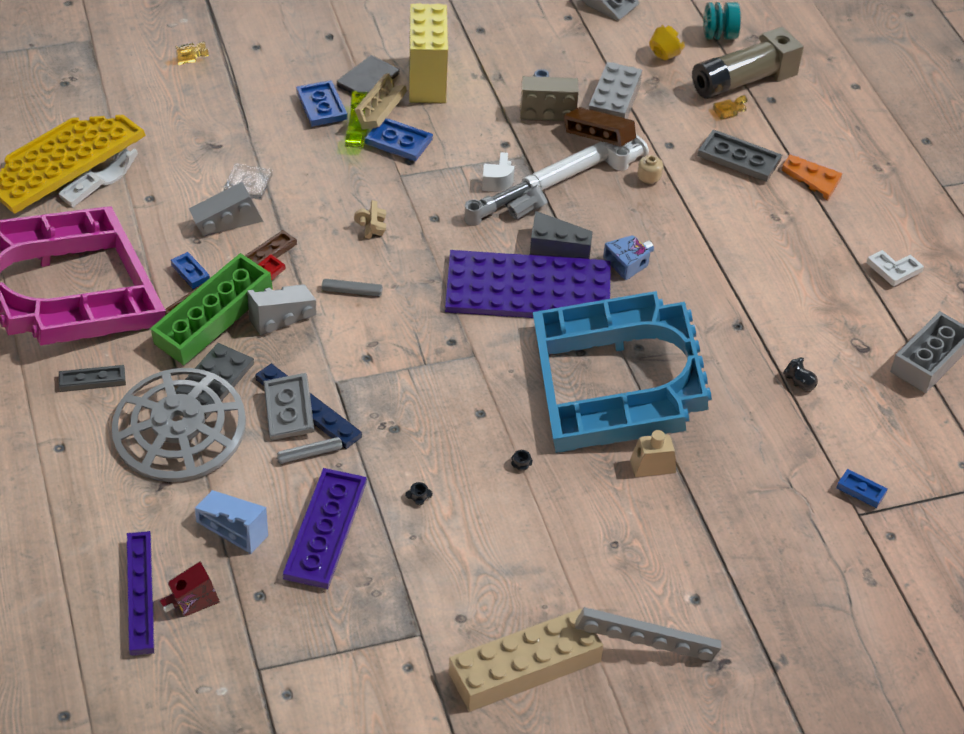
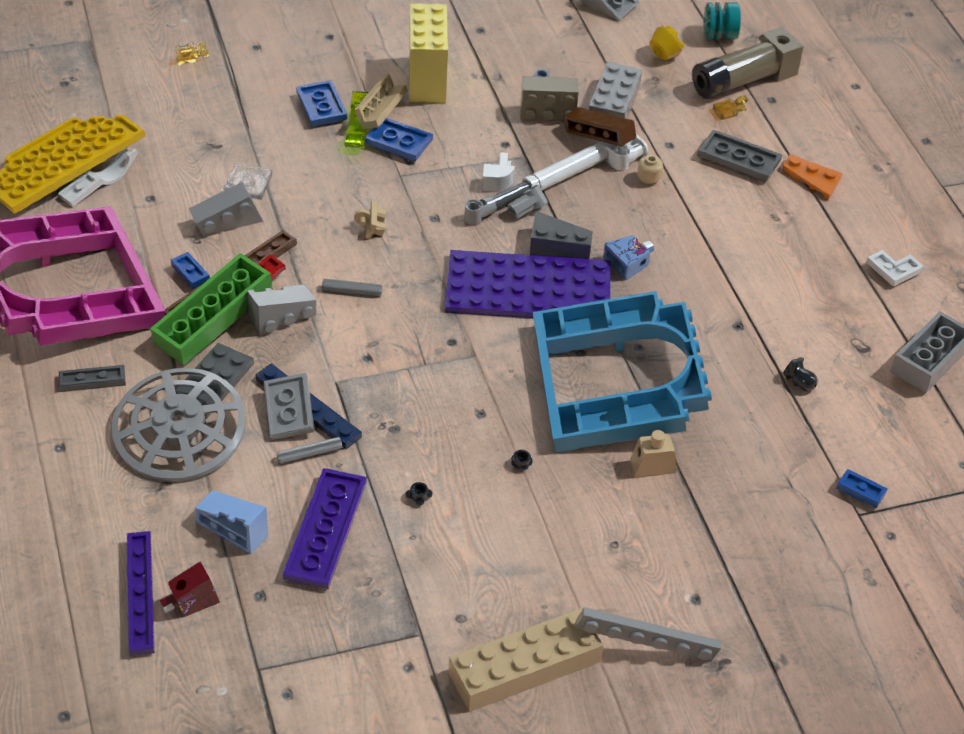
(366, 75): tile -> none

